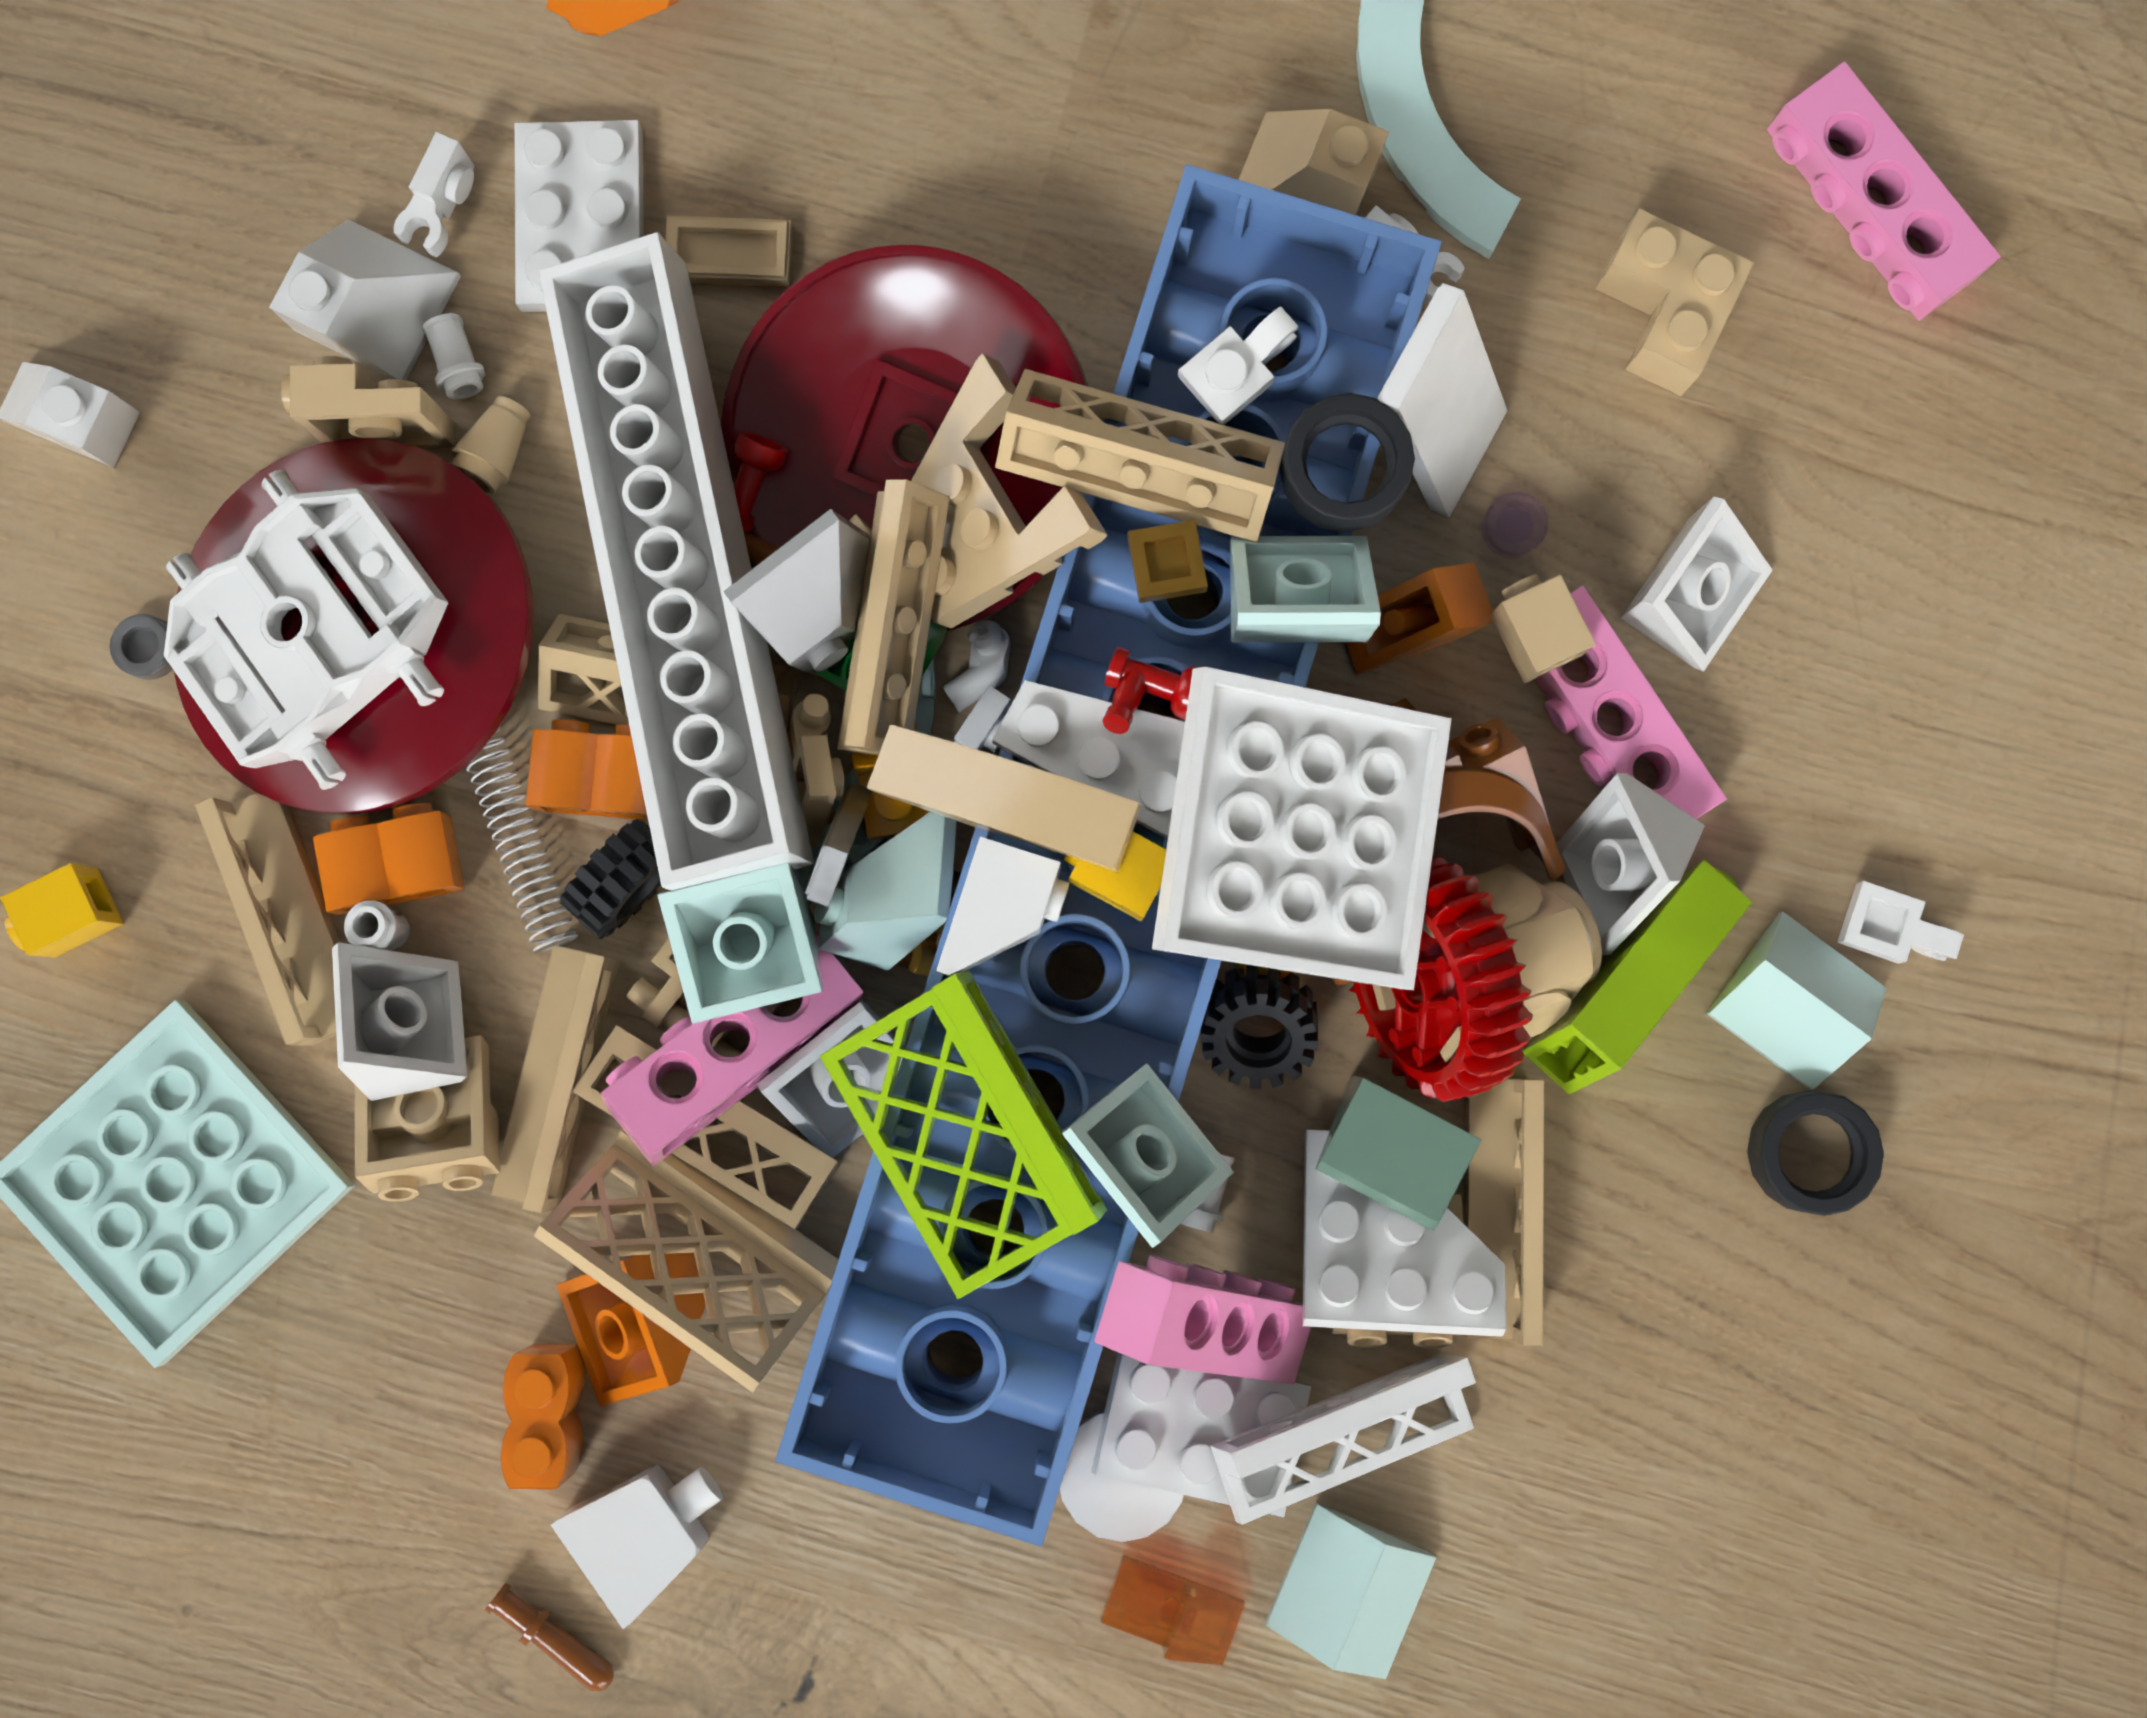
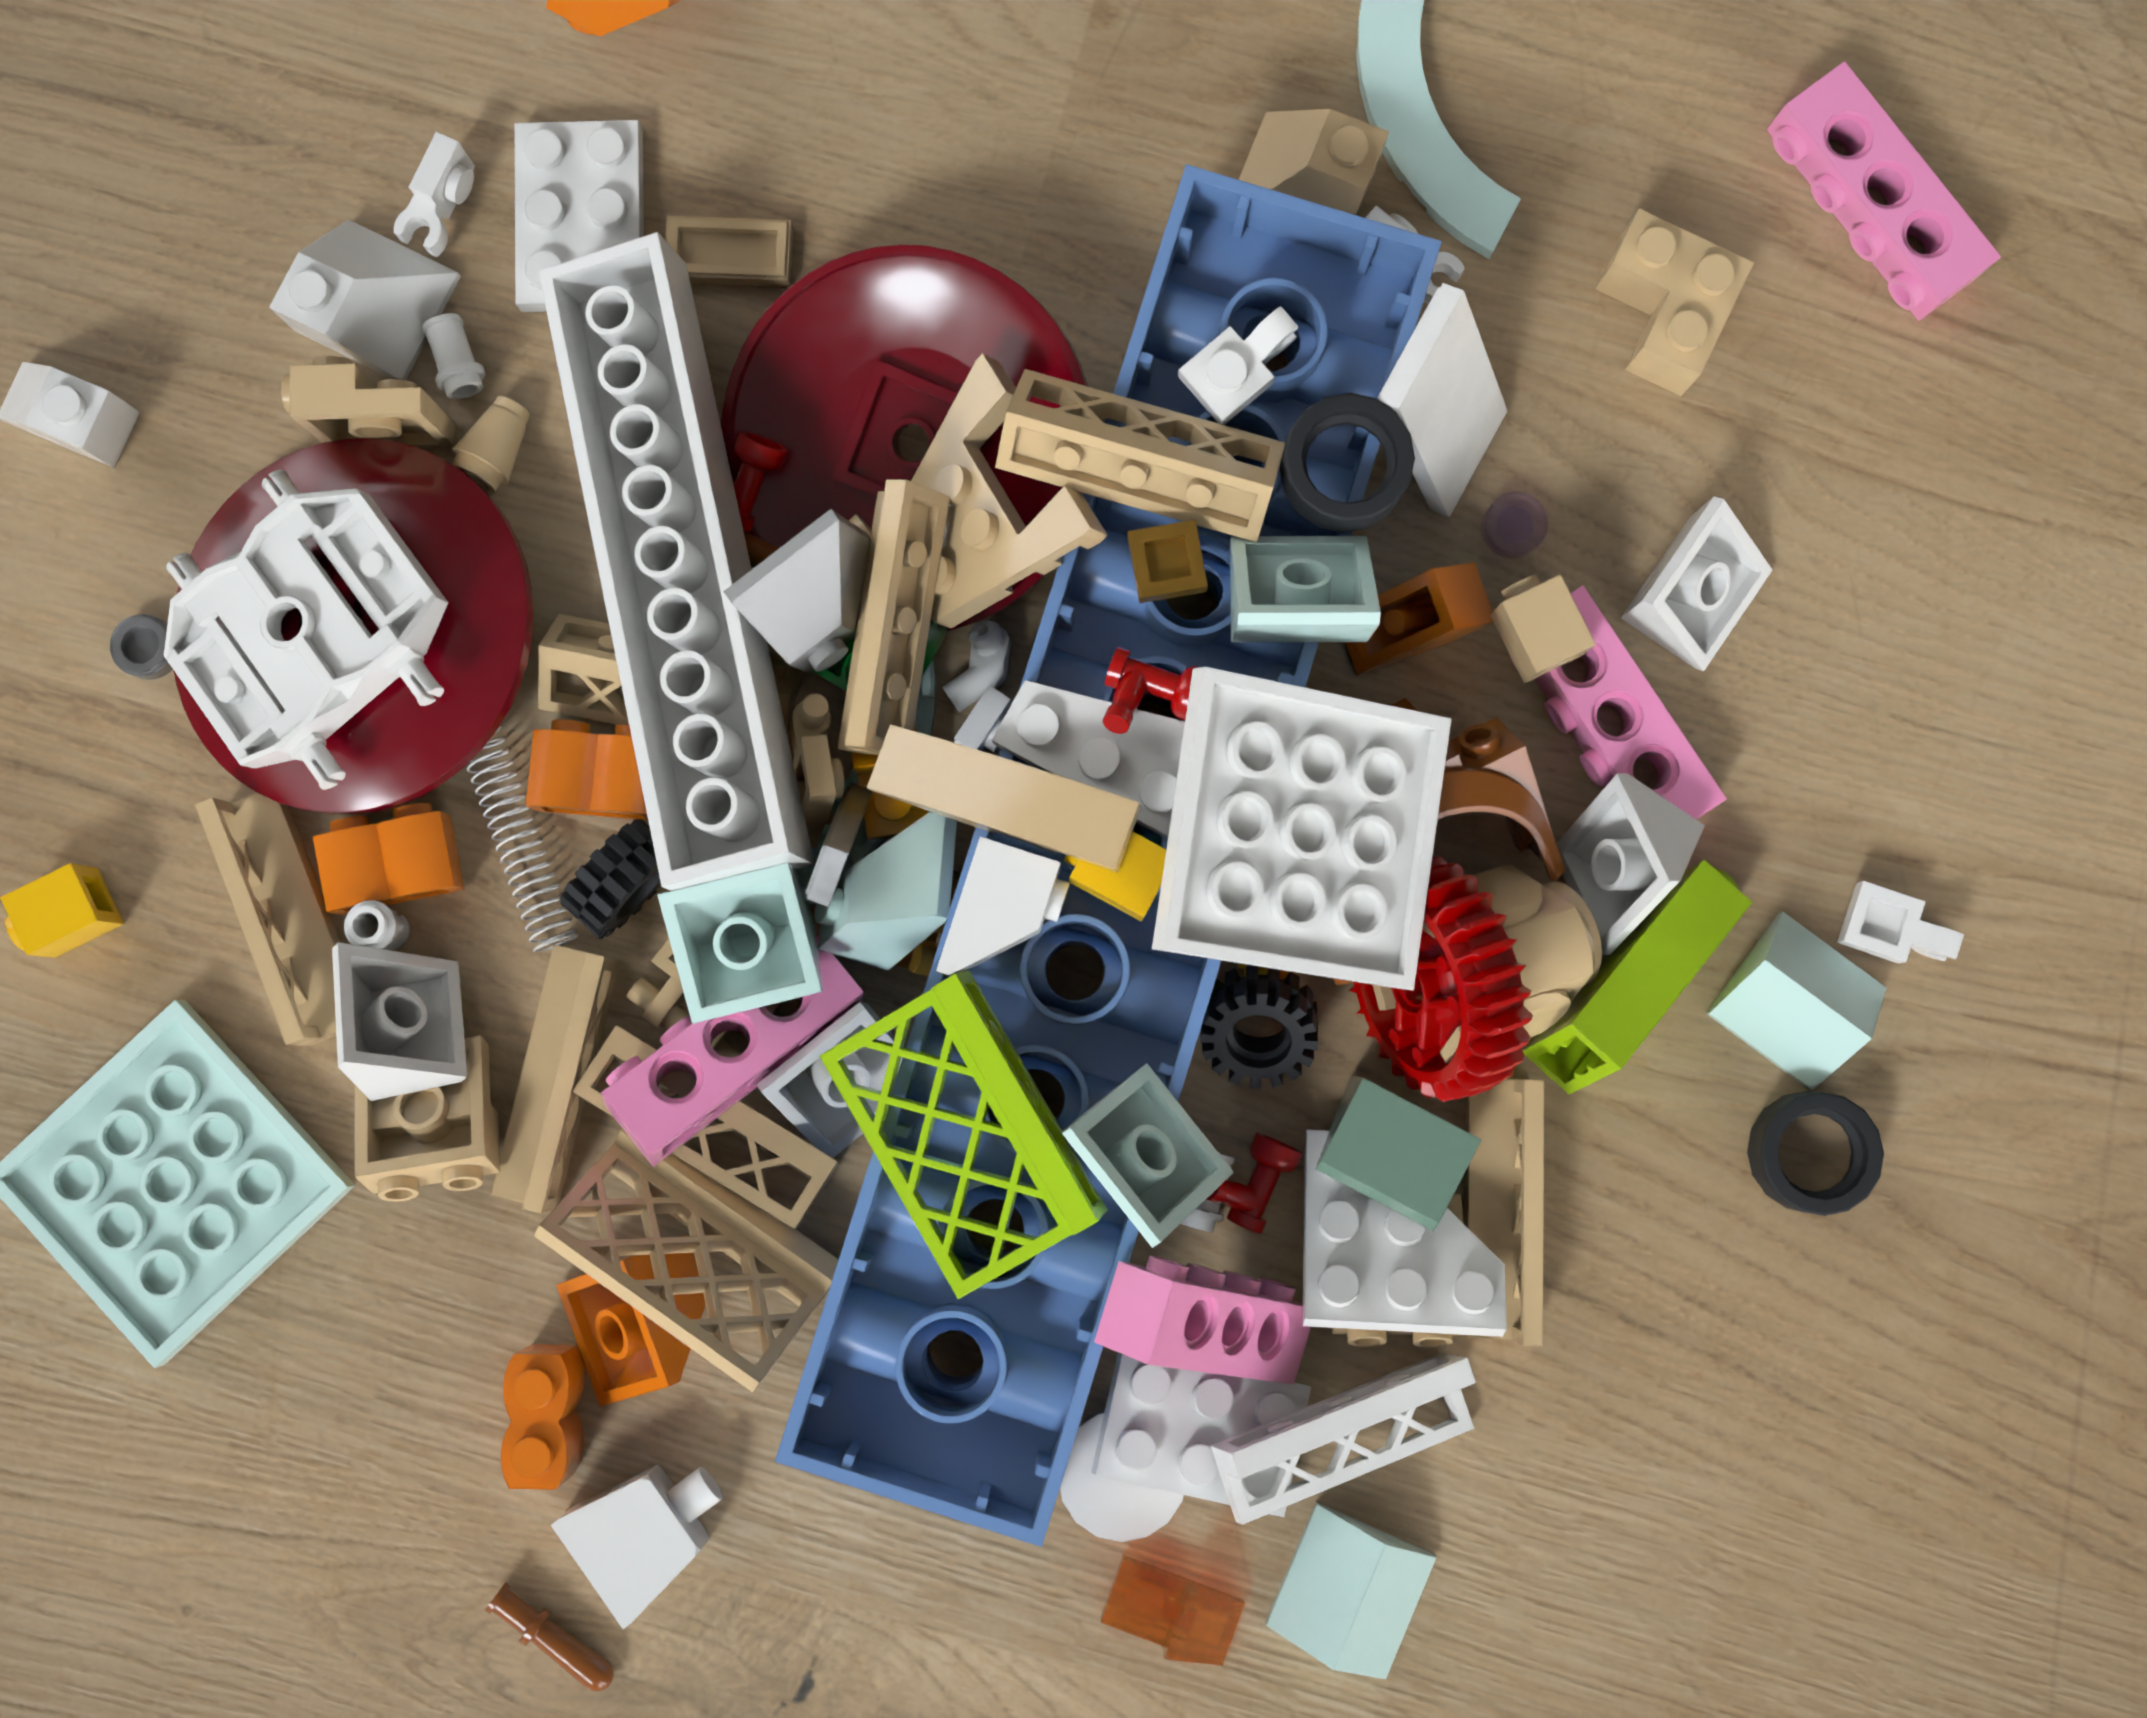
(1250, 1201): none -> red piece

